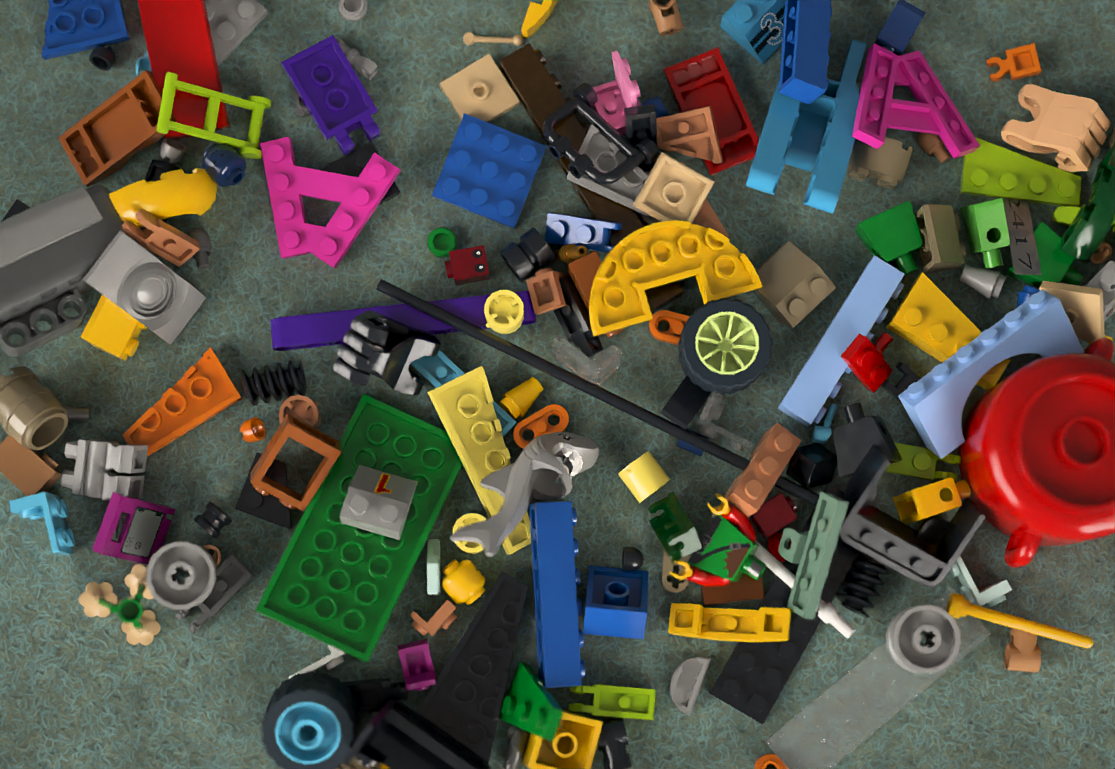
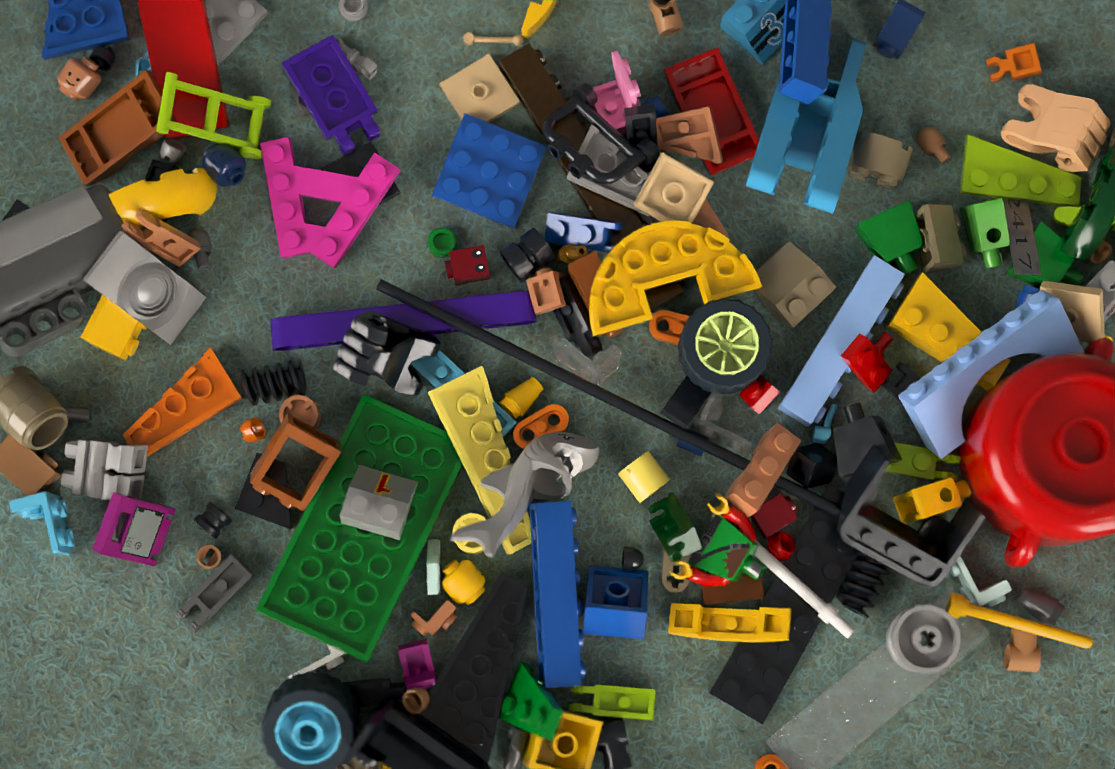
(79, 78): none -> nougat head
(137, 624): tan plant -> none
(163, 580): light grey wheel -> none
(416, 700): none -> medium nougat hinge
(504, 312): light yellow piece -> none
(687, 682): light grey plate -> none
(759, 394): none -> red bracket
(813, 553): sand green plate -> none
(930, 114): dark pink plate -> none
(983, 280): light grey cone -> none
(1041, 606): none -> dark grey cone

